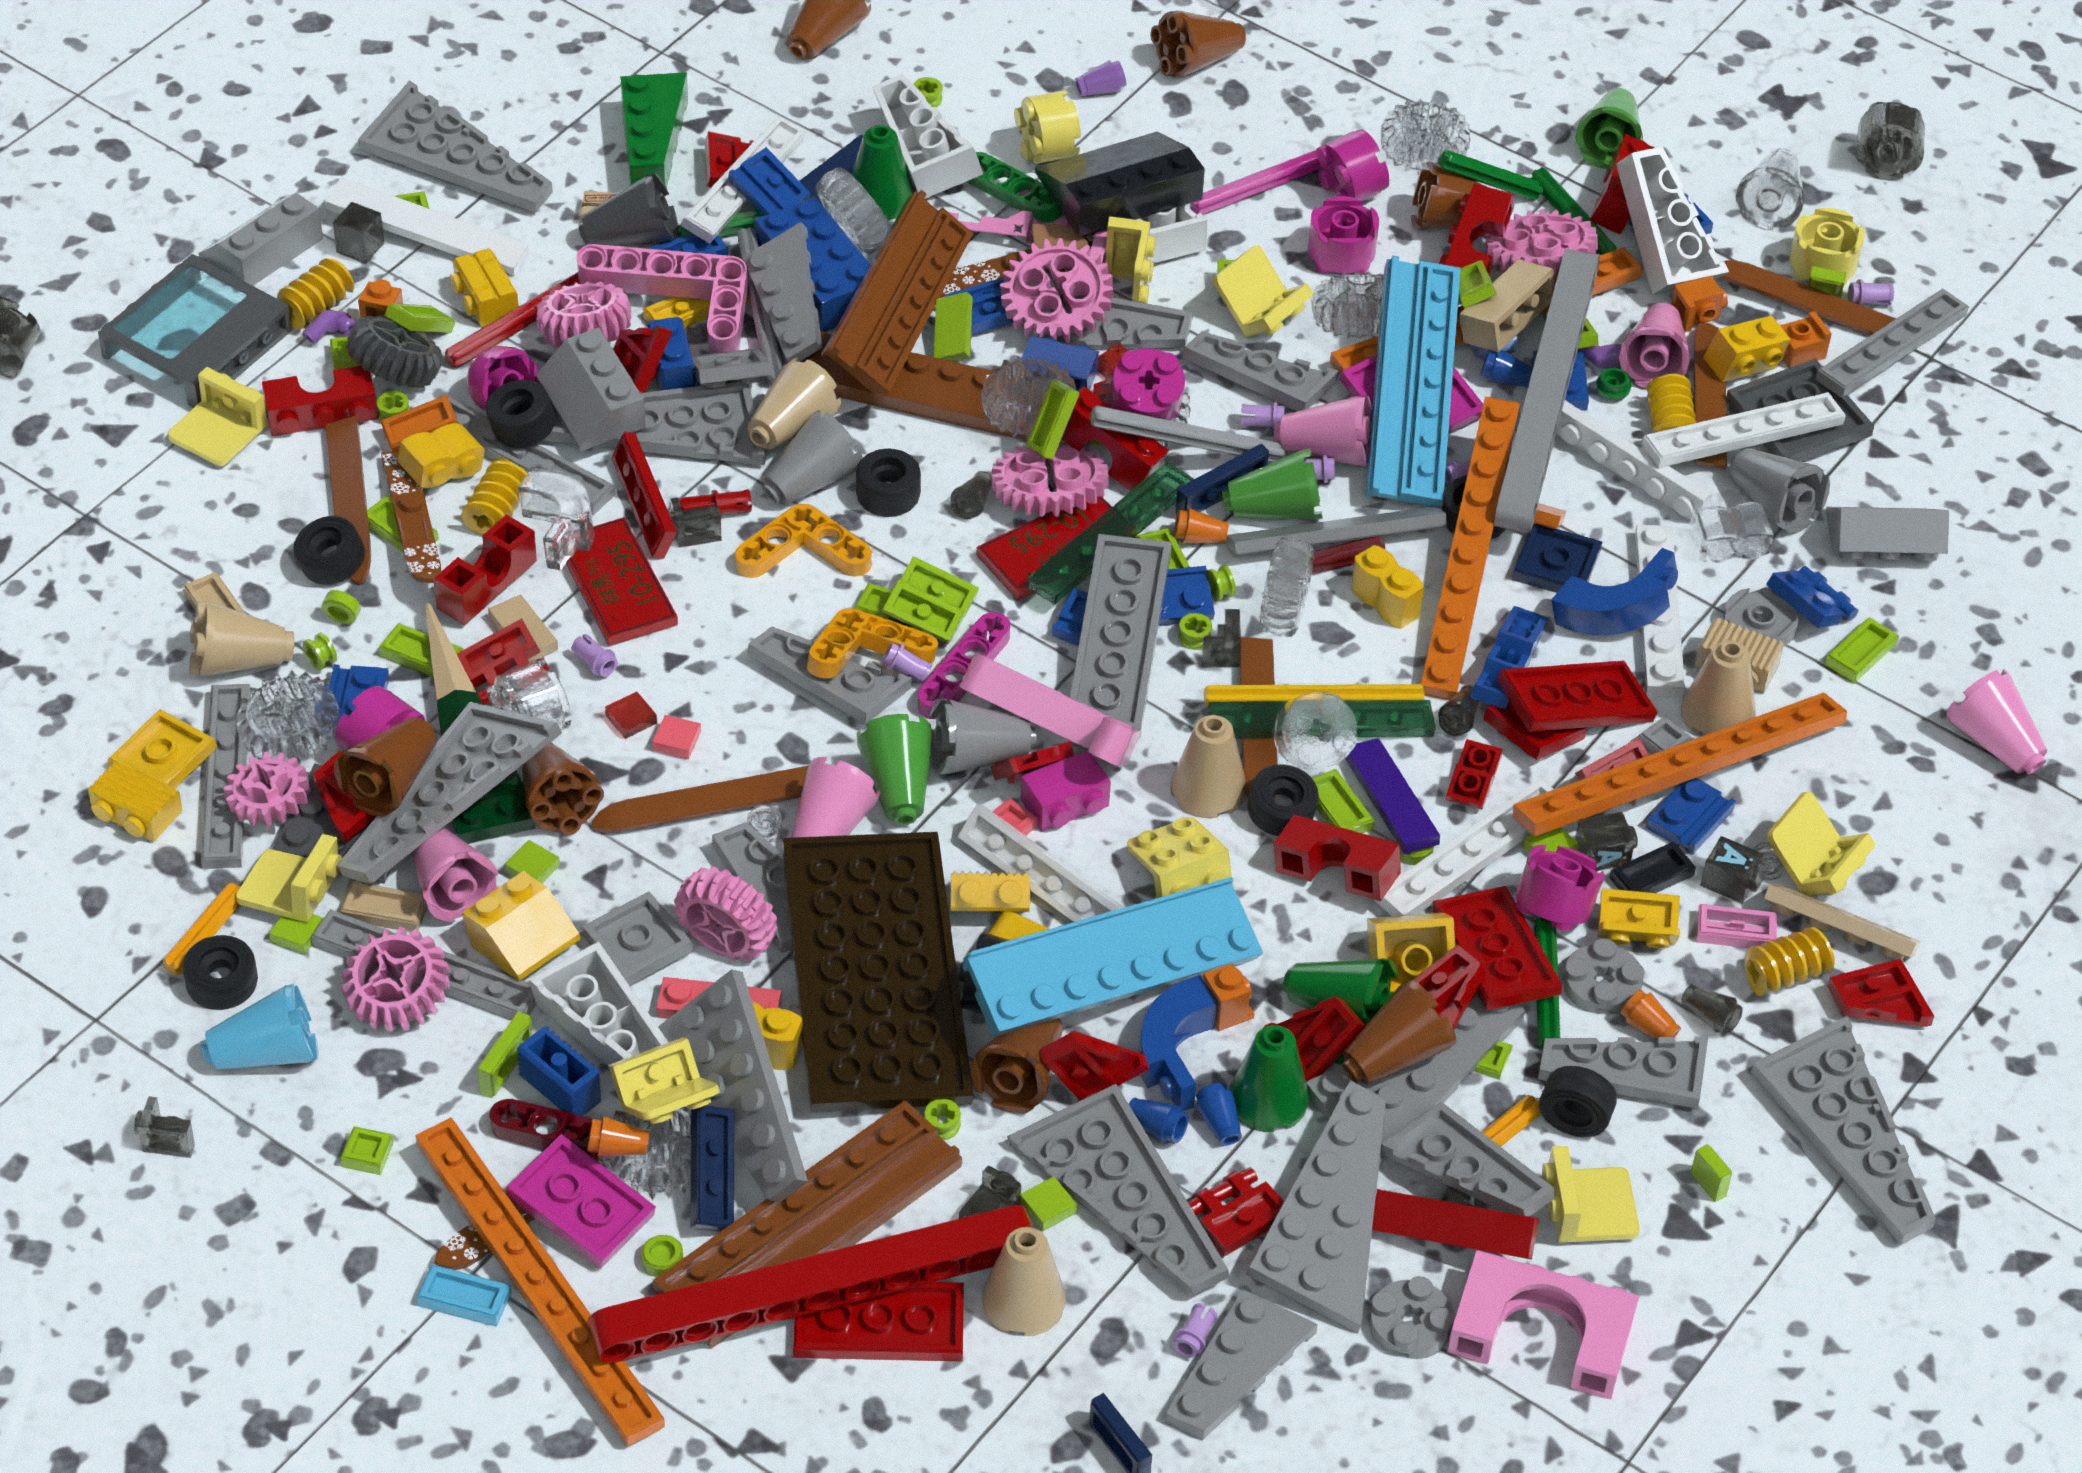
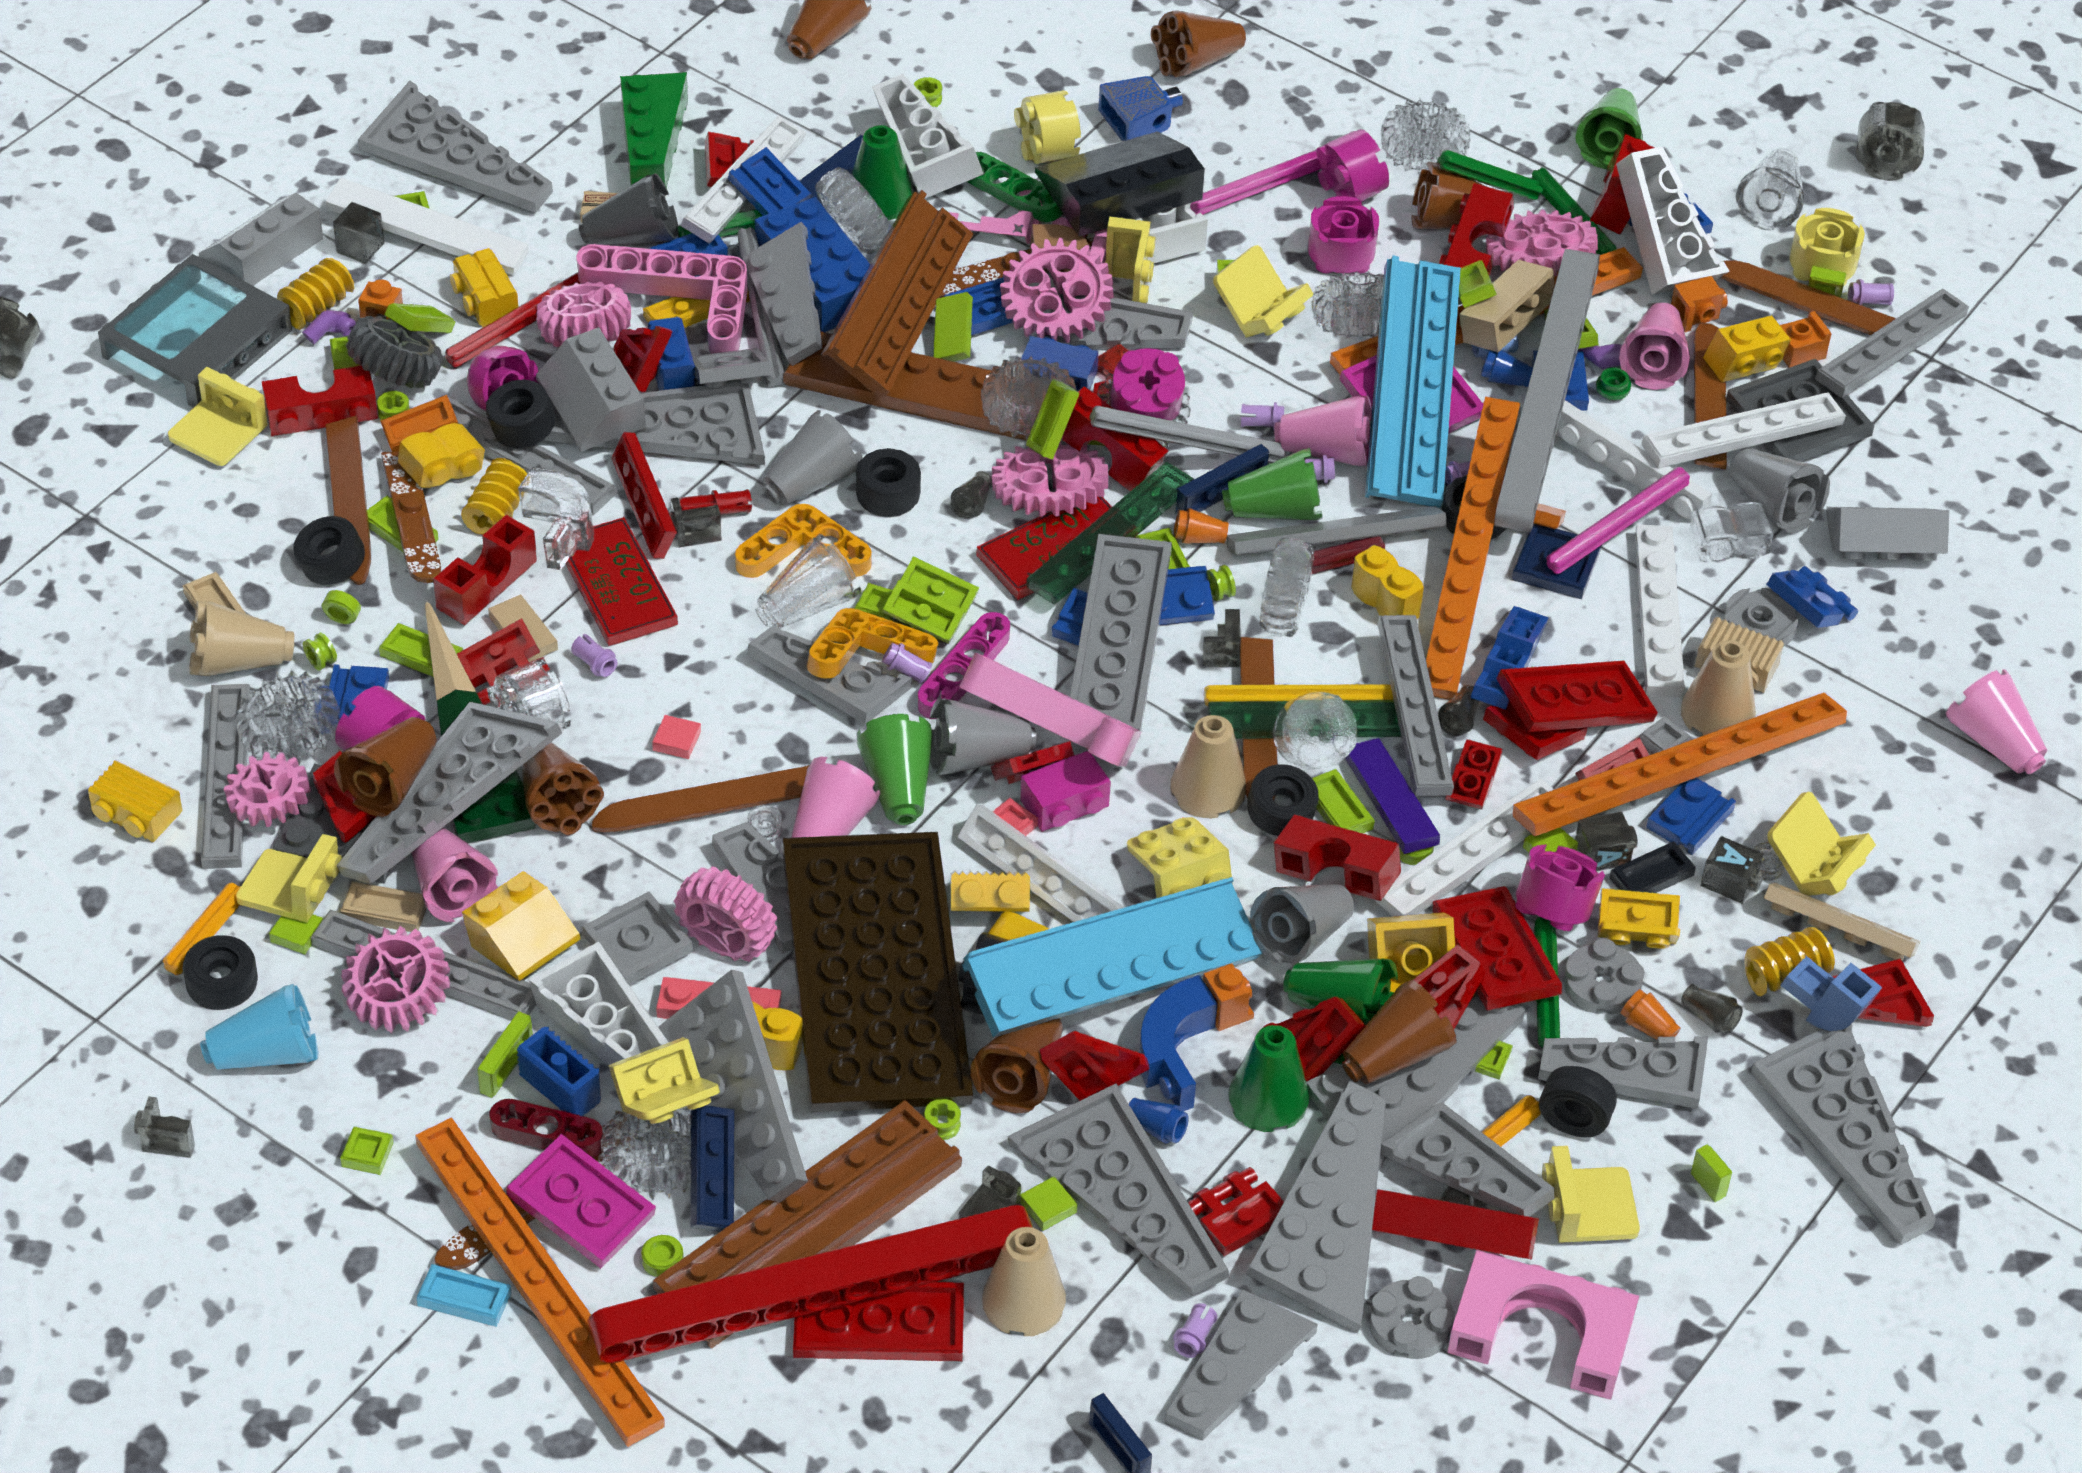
(165, 749): yellow tile -> none
(534, 861): lime tile -> none
(616, 1138): orange cone -> none
(631, 715): clear red tile -> none
(790, 401): tan cone -> none
(808, 585): none -> clear cone
(1102, 79): medium lavender cone -> none
(1137, 106): none -> blue torso
(1190, 638): lime bush -> none
(1219, 1111): blue cone -> none
(1260, 370): light grey wing -> none
(1298, 919): none -> light grey cone
(1415, 705): none -> light grey tile
(1618, 520): none -> dark pink axle
(1620, 607): blue arch -> none
(1670, 402): yellow piece -> none
(1735, 932): bright pink tile -> none
(1832, 1000): none -> medium blue brick
(1861, 650): lime tile -> none

